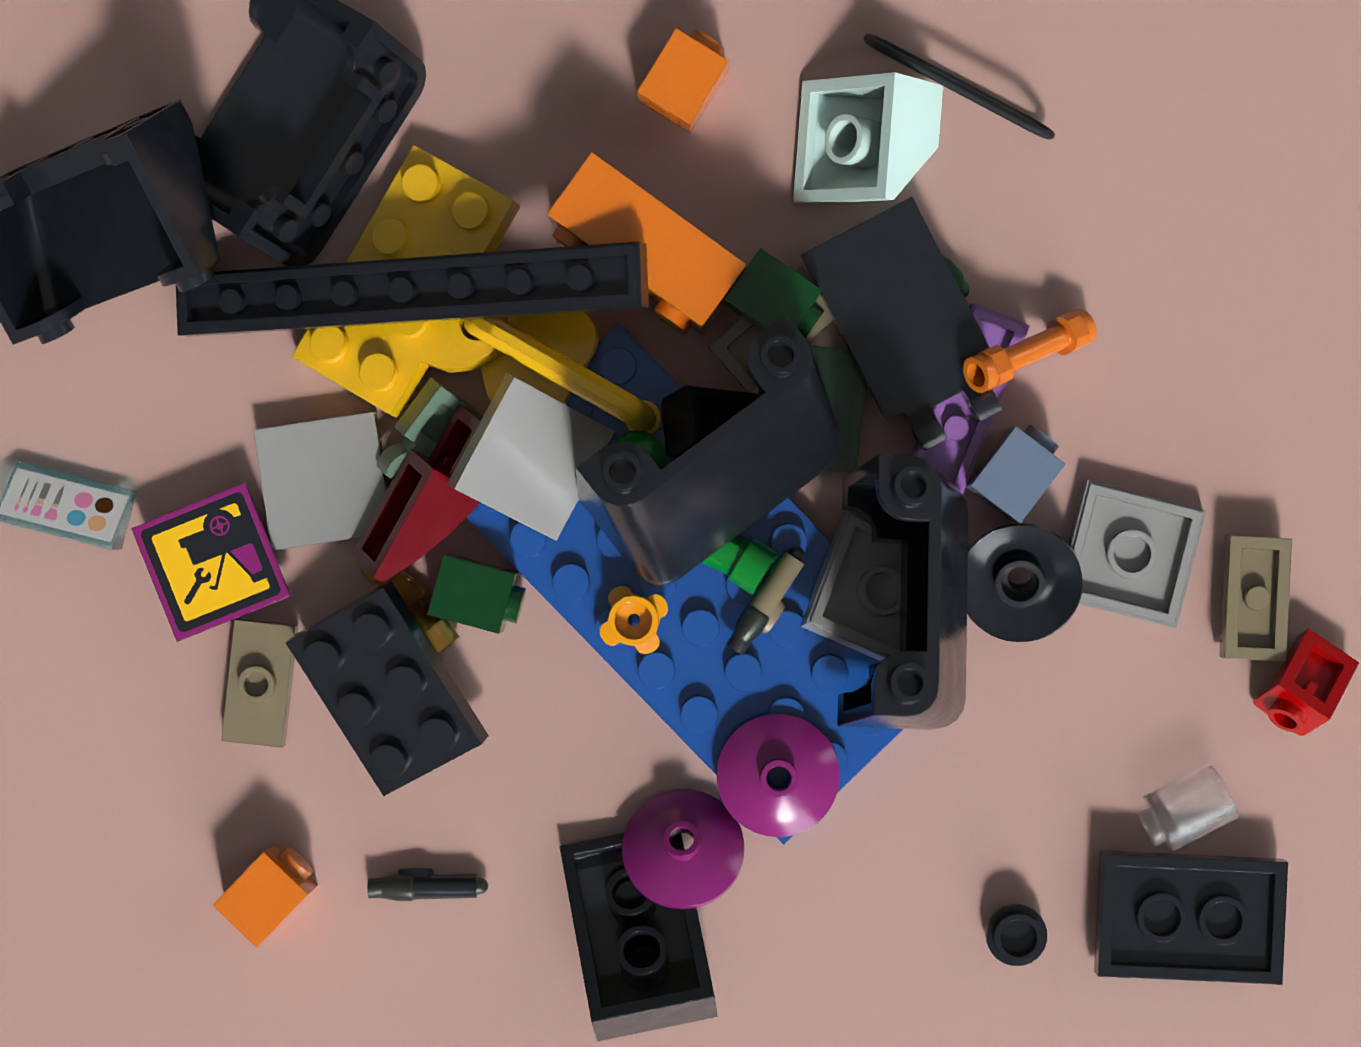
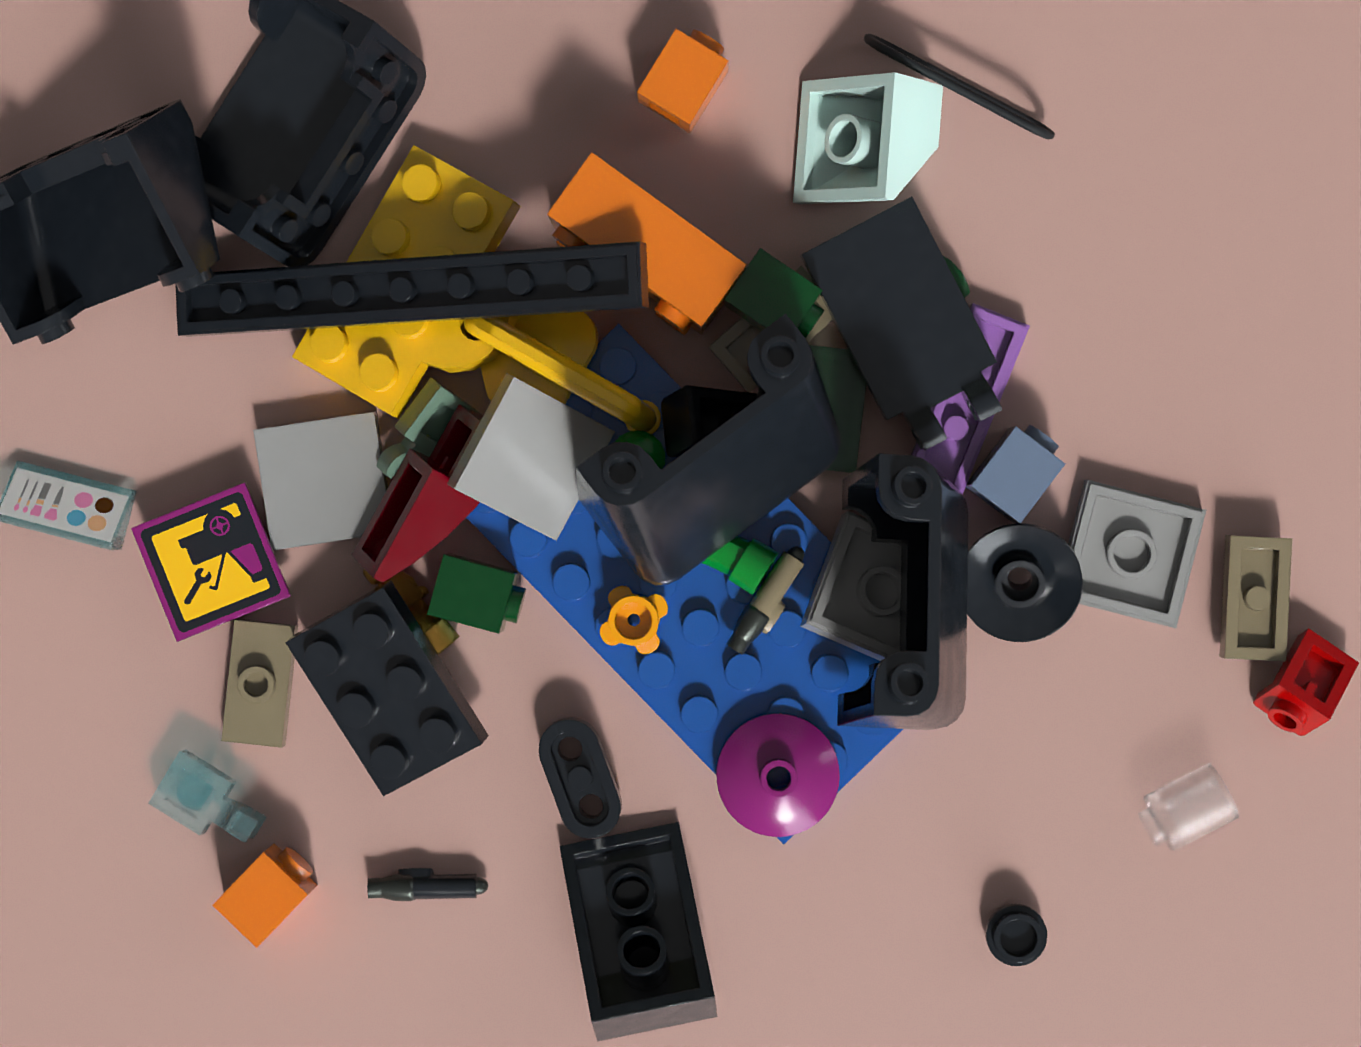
(198, 795): none -> clear light blue plate
(580, 776): none -> black plate
(683, 876): magenta dish -> none
(997, 365): orange bar -> none
(1191, 917): black plate -> none

